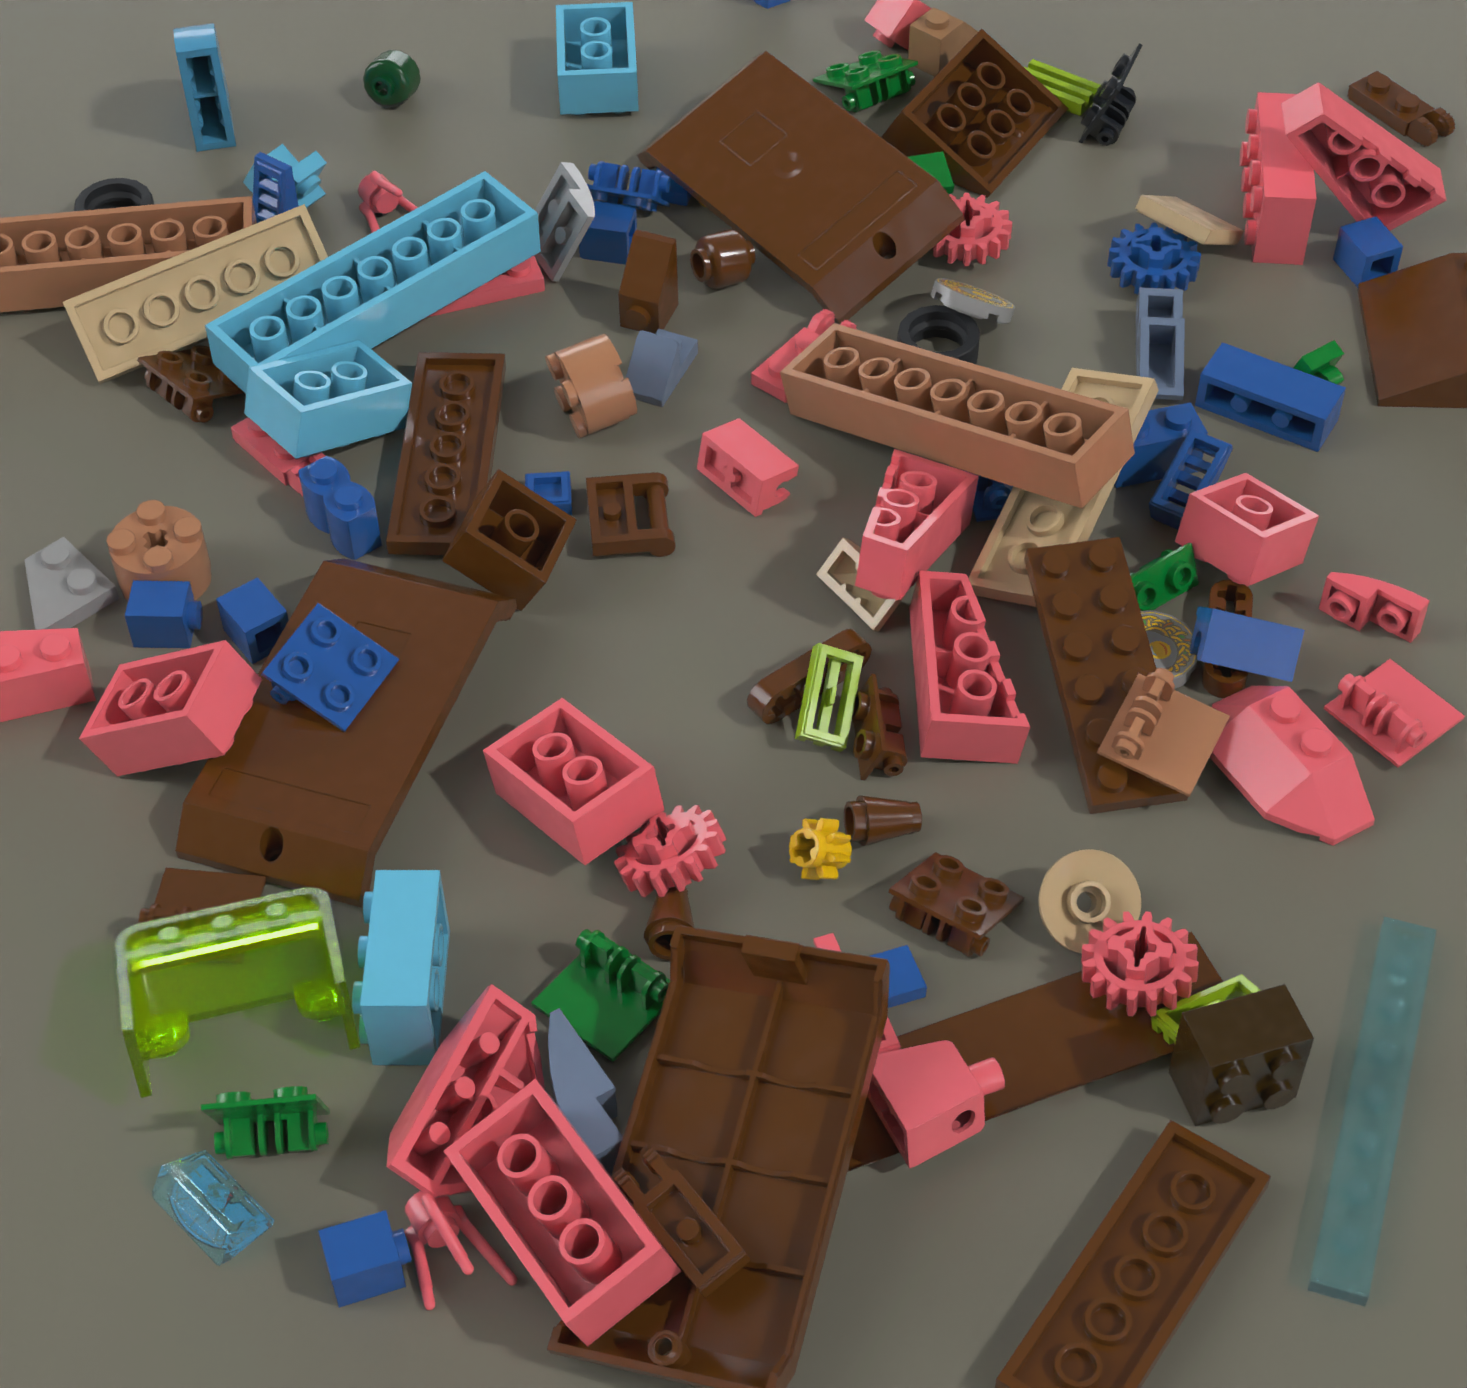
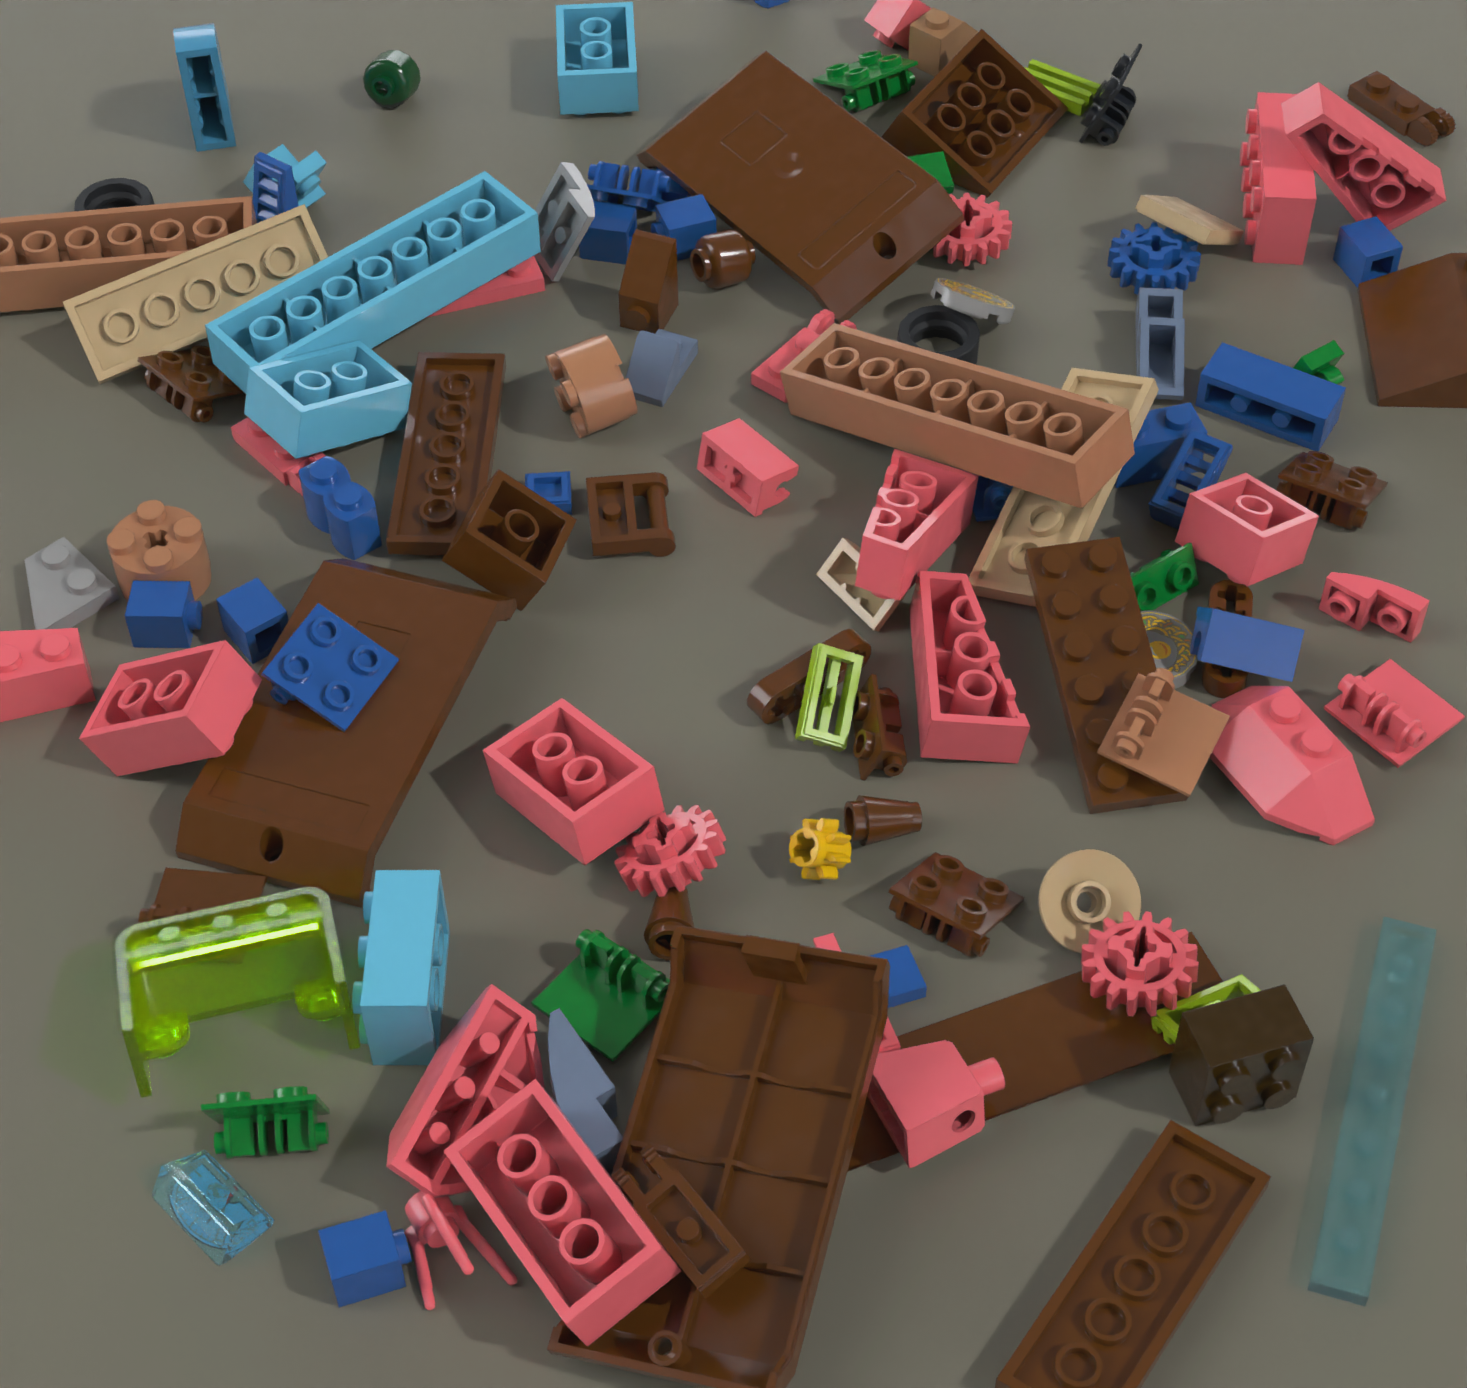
(380, 197): coral plant -> none
(684, 221): none -> blue brick
(1352, 487): none -> reddish brown hinge

